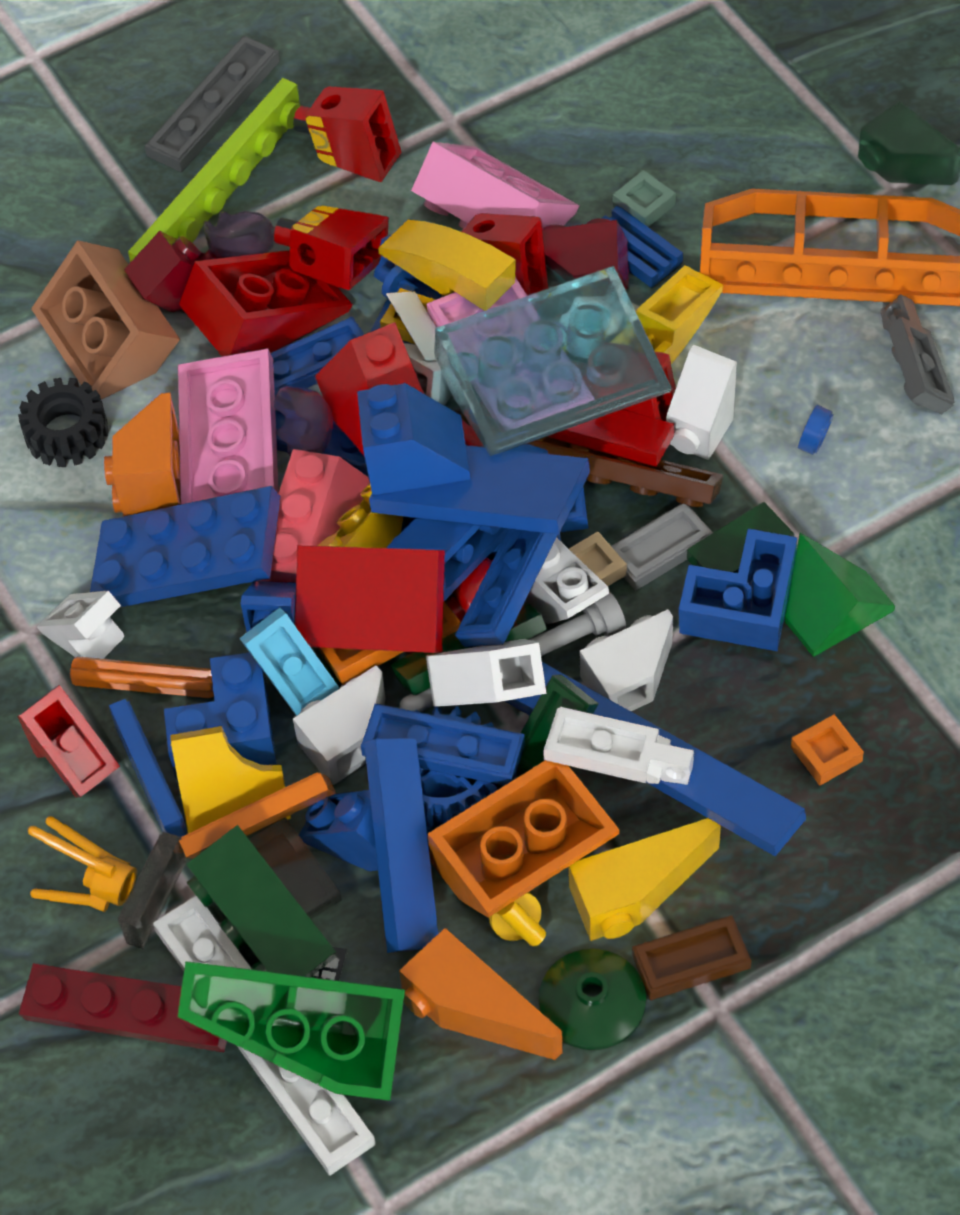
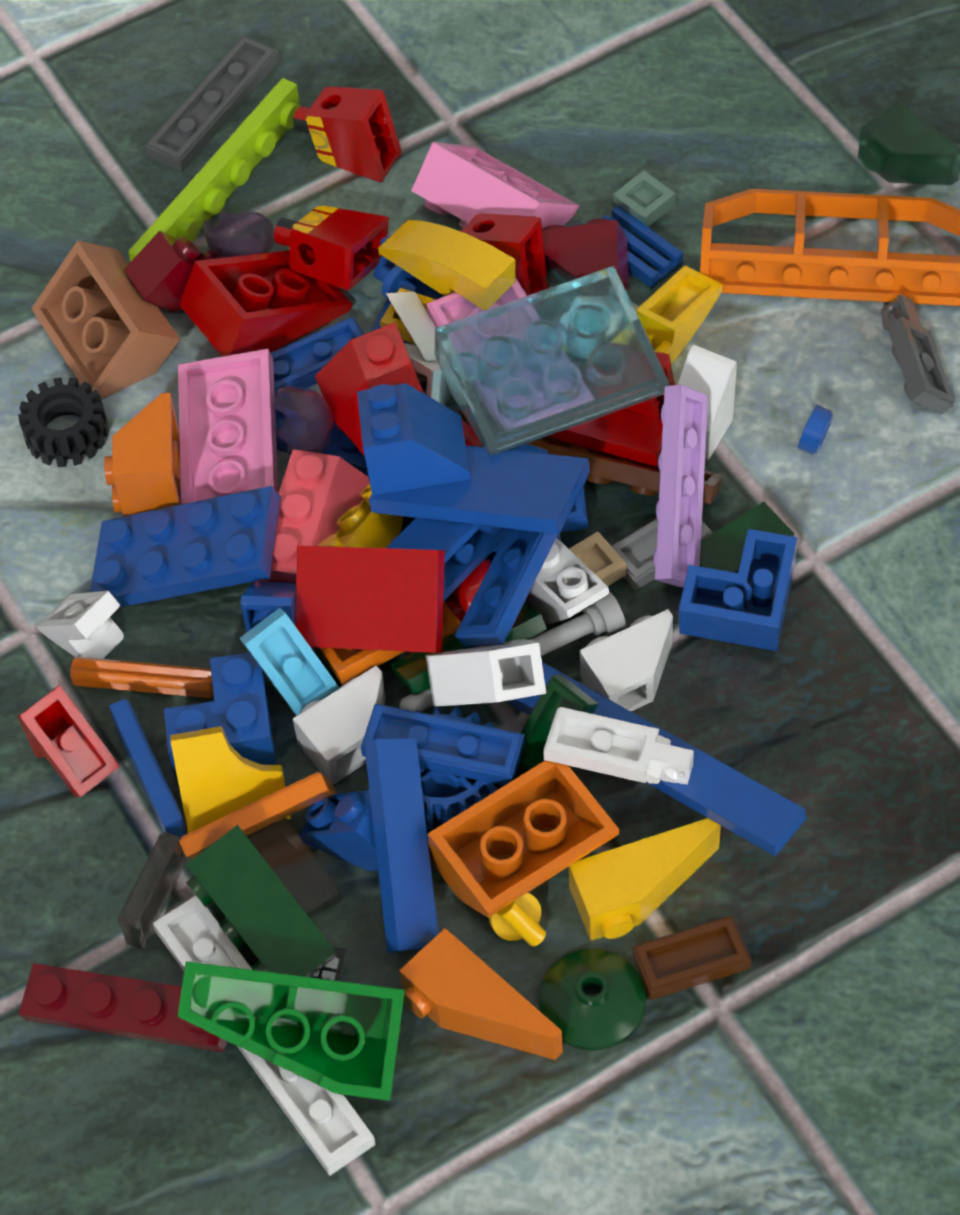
(106, 875): light orange plant -> none
(681, 483): none -> lavender plate
(827, 749): orange plate -> none
(830, 597): green slope -> none

